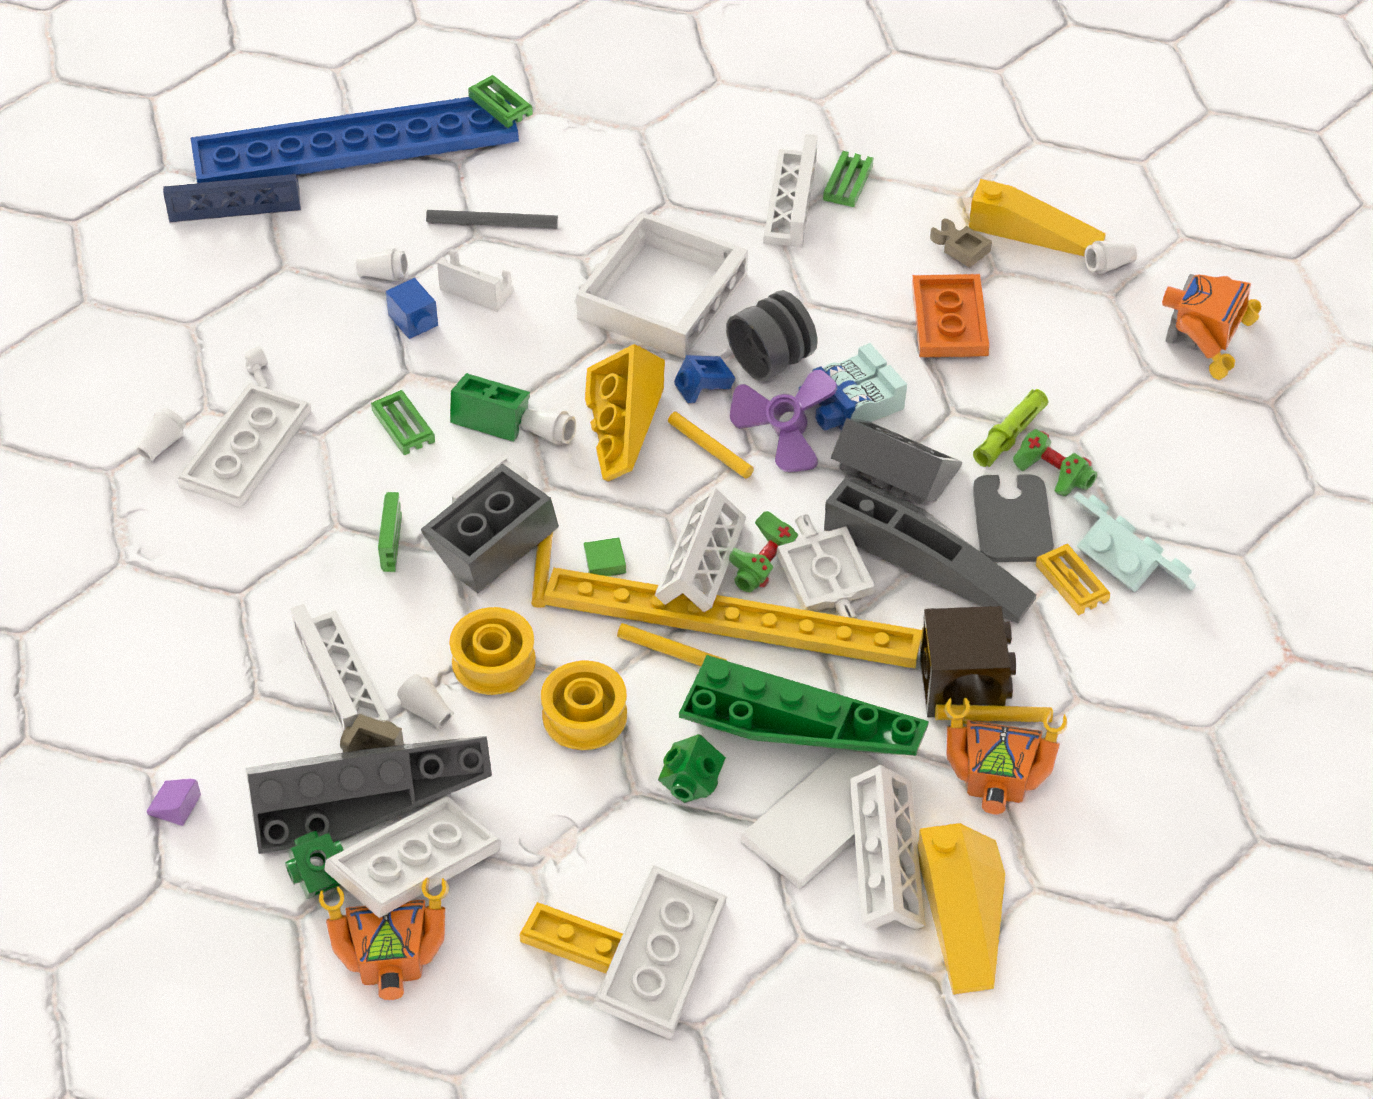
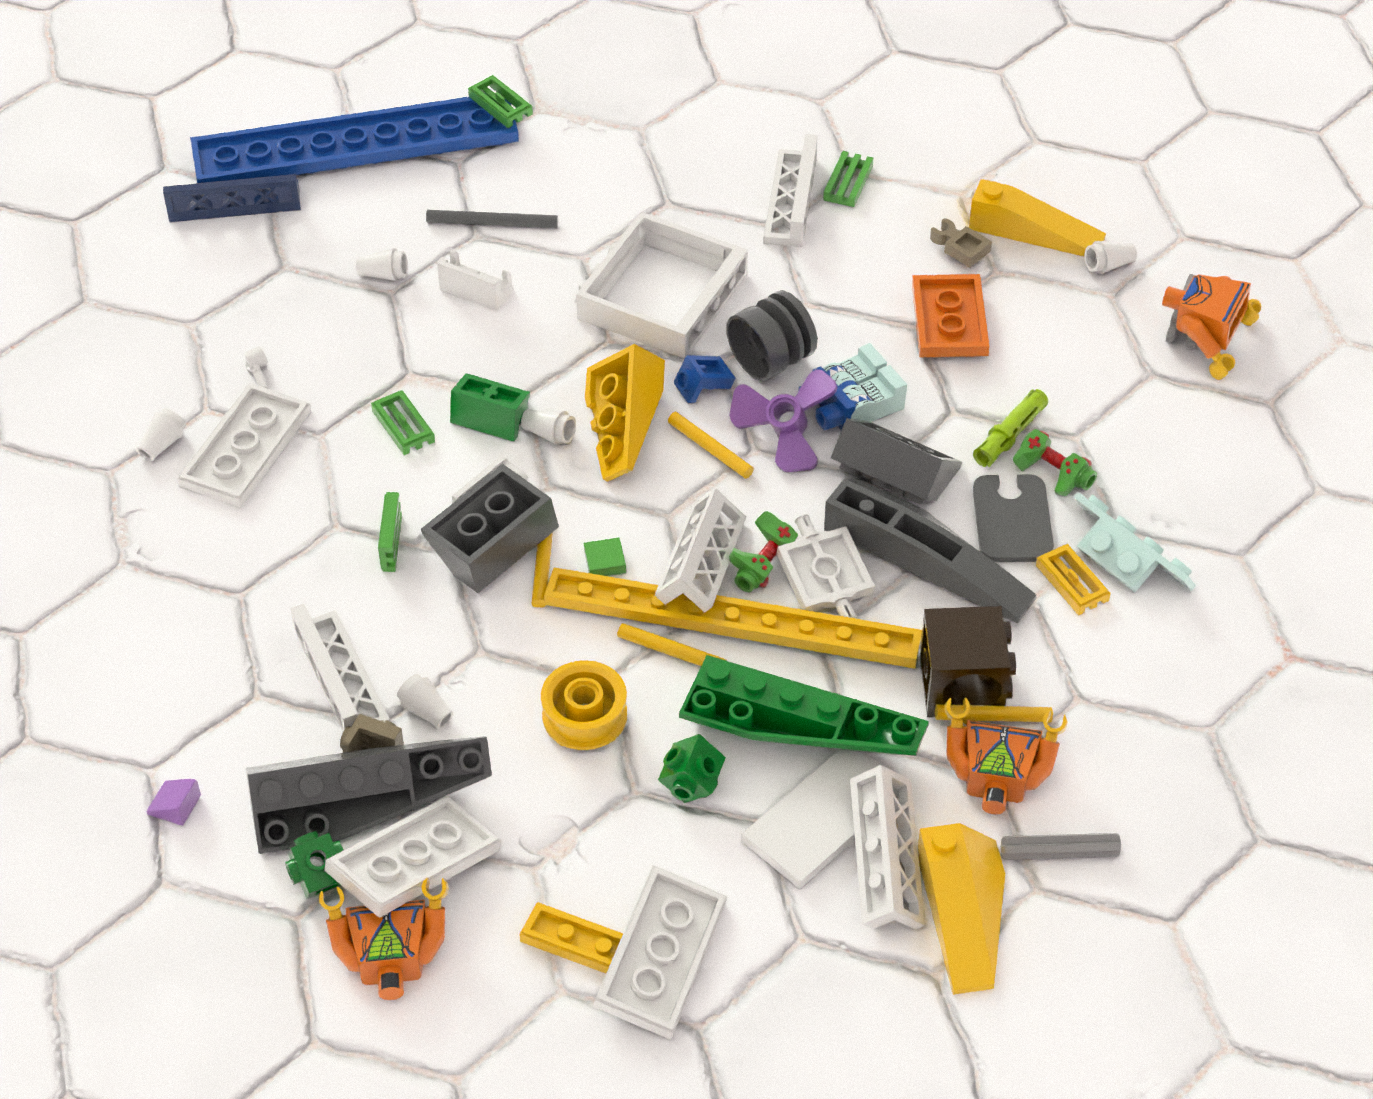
(411, 308): blue brick -> none
(492, 650): yellow wheel -> none
(1060, 846): none -> light grey axle

